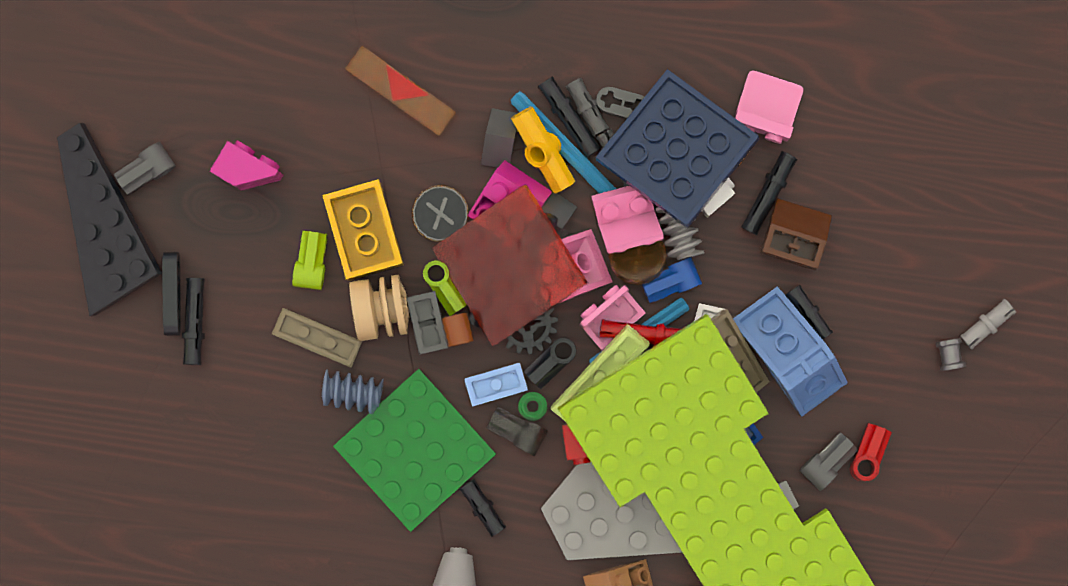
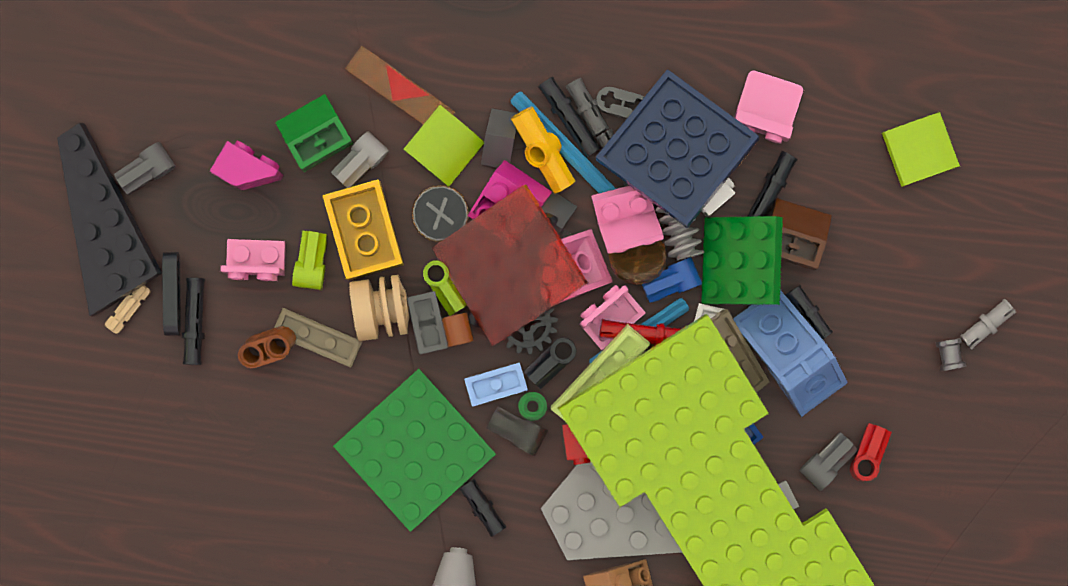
(127, 309): none -> tan axle
(255, 258): none -> bright pink bracket
(266, 346): none -> dark orange beam
(314, 133): none -> green slope
(351, 392): sand blue piece -> none
(365, 155): none -> light grey piece
(444, 145): none -> lime slope
(742, 260): none -> green plate
(920, 149): none -> lime slope

